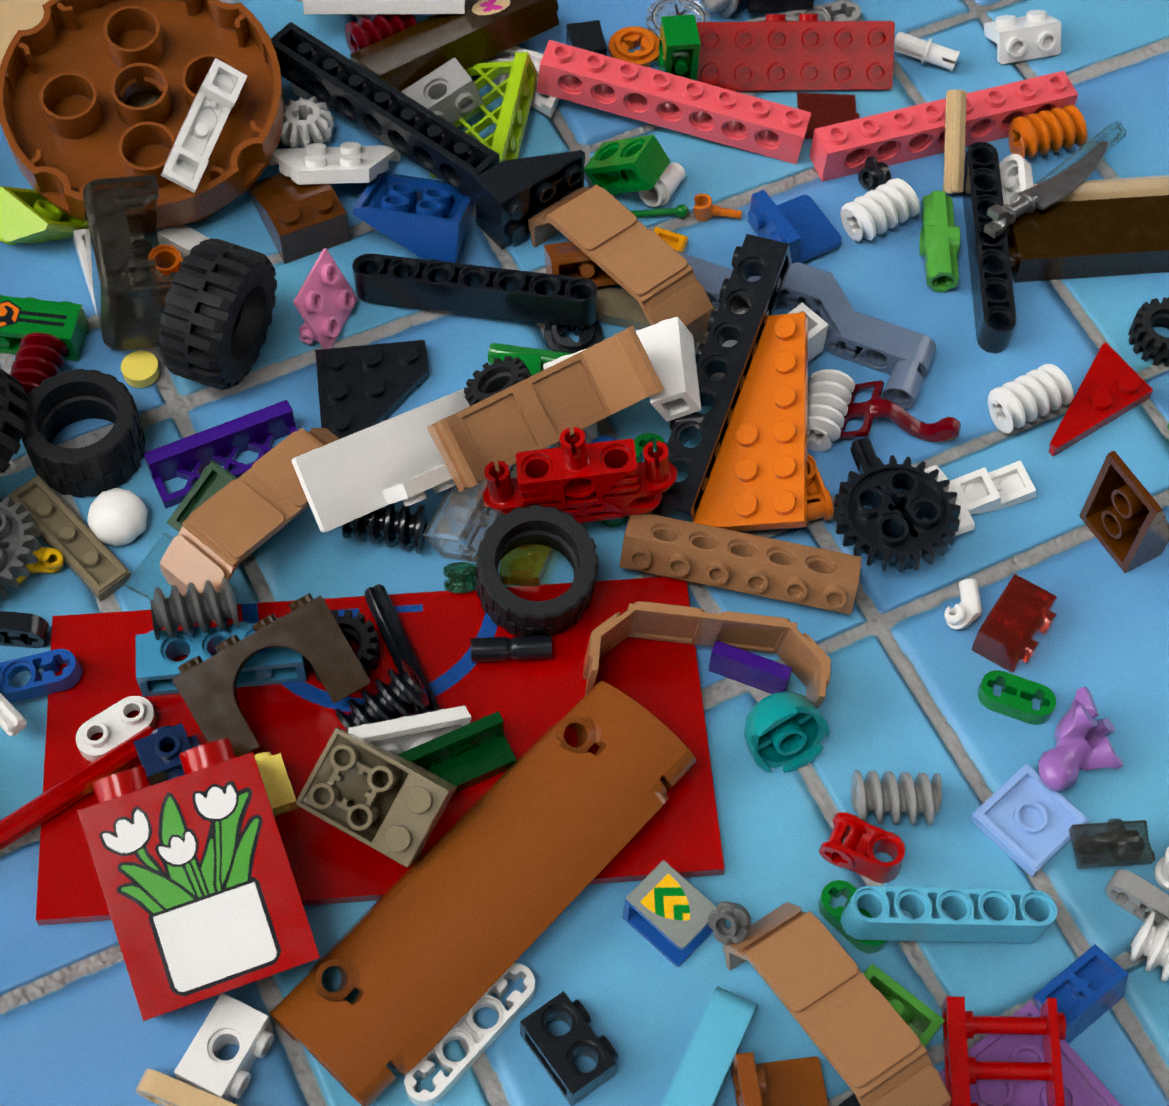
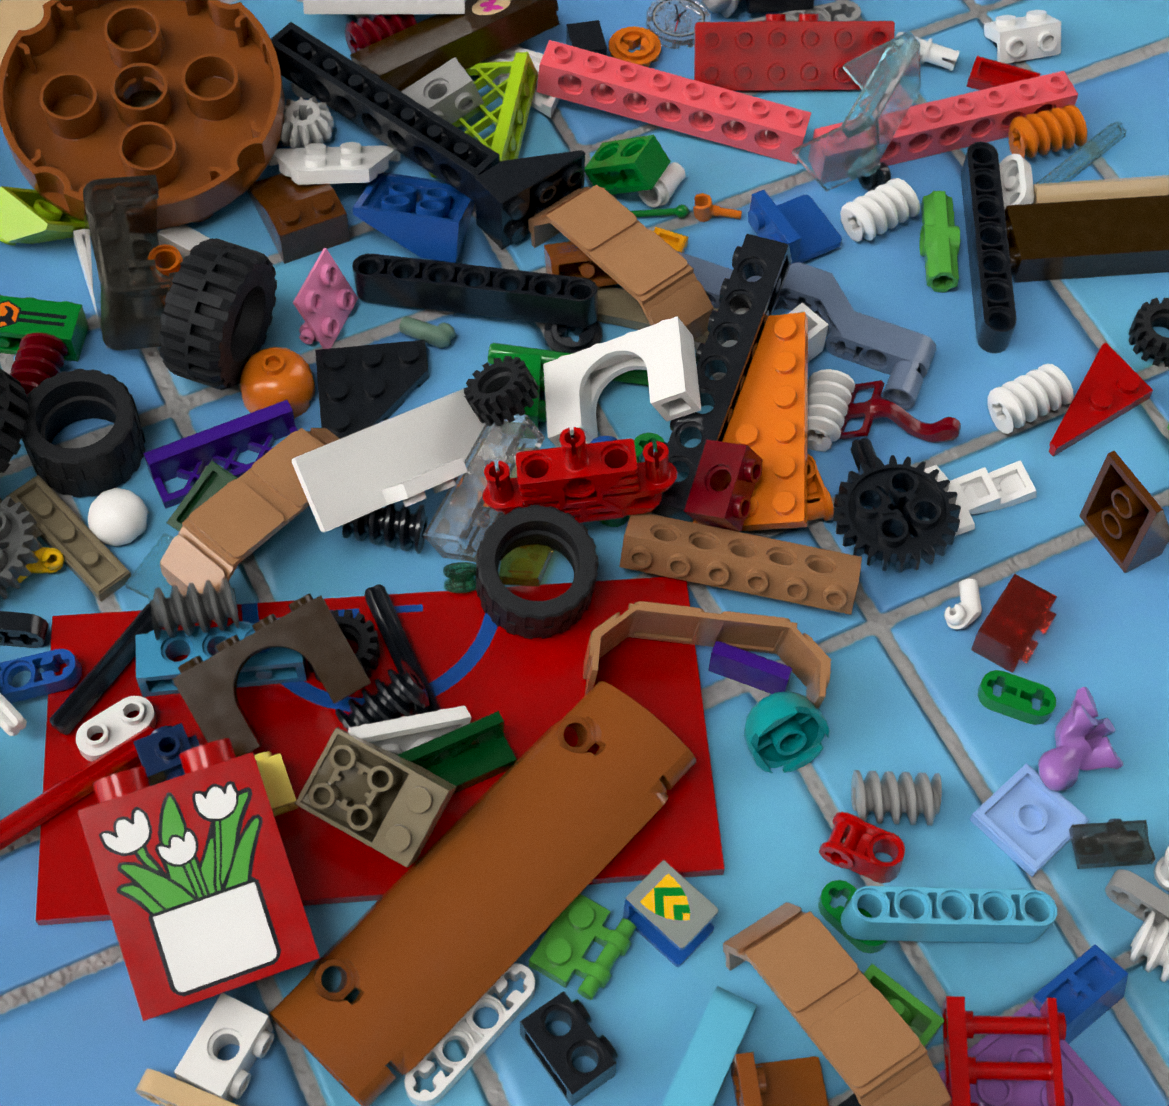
(101, 675): none -> black axle
(140, 369): light yellow tile -> none
(203, 125): white slope -> none
(277, 376): none -> orange cylinder
(435, 335): none -> sand green arm
(506, 648): black piece -> none
(542, 406): medium nougat windscreen -> none
(569, 941): none -> bright green plate
(679, 46): green brick -> none
(718, 466): none -> dark red brick
(736, 915): dark grey plate -> none
(826, 109): clear red piece -> none
(889, 87): none -> clear light blue windscreen
(954, 141): tan axle -> none
(991, 73): none -> red tile
(1045, 193): flat silver sword -> none

